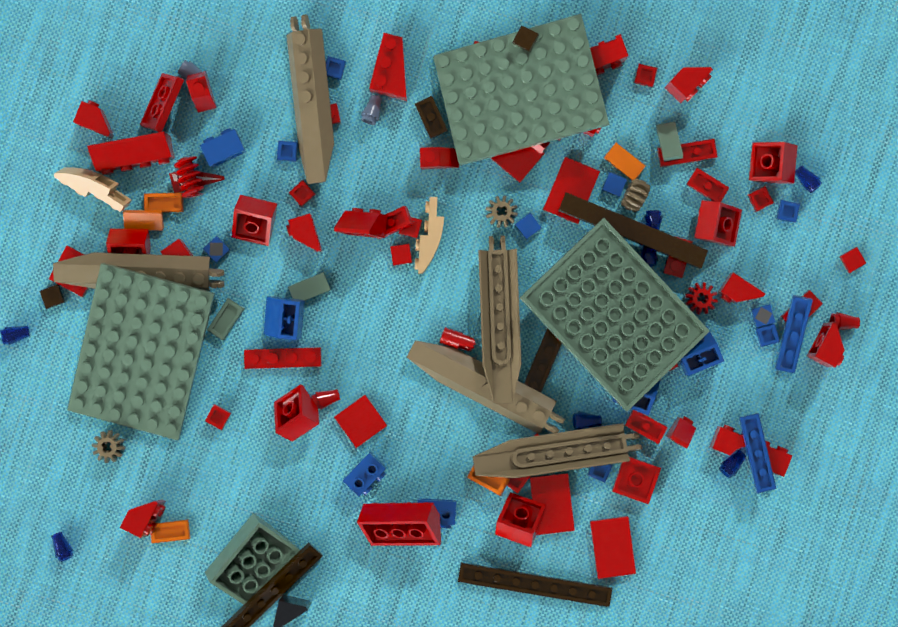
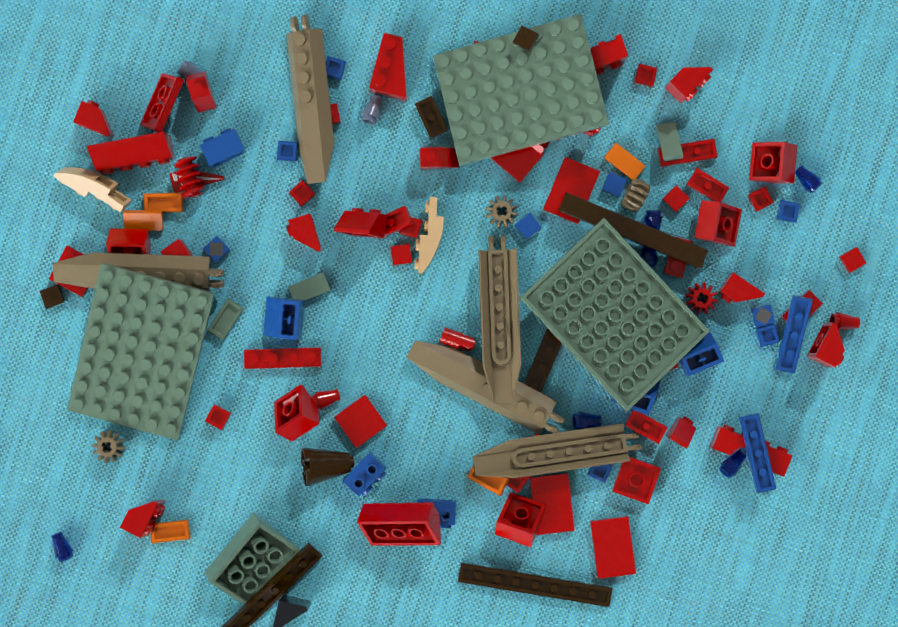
(14, 334): clear blue cone -> none
(253, 220): red slope -> none
(324, 464): none -> dark brown cone
(675, 198): none -> red tile

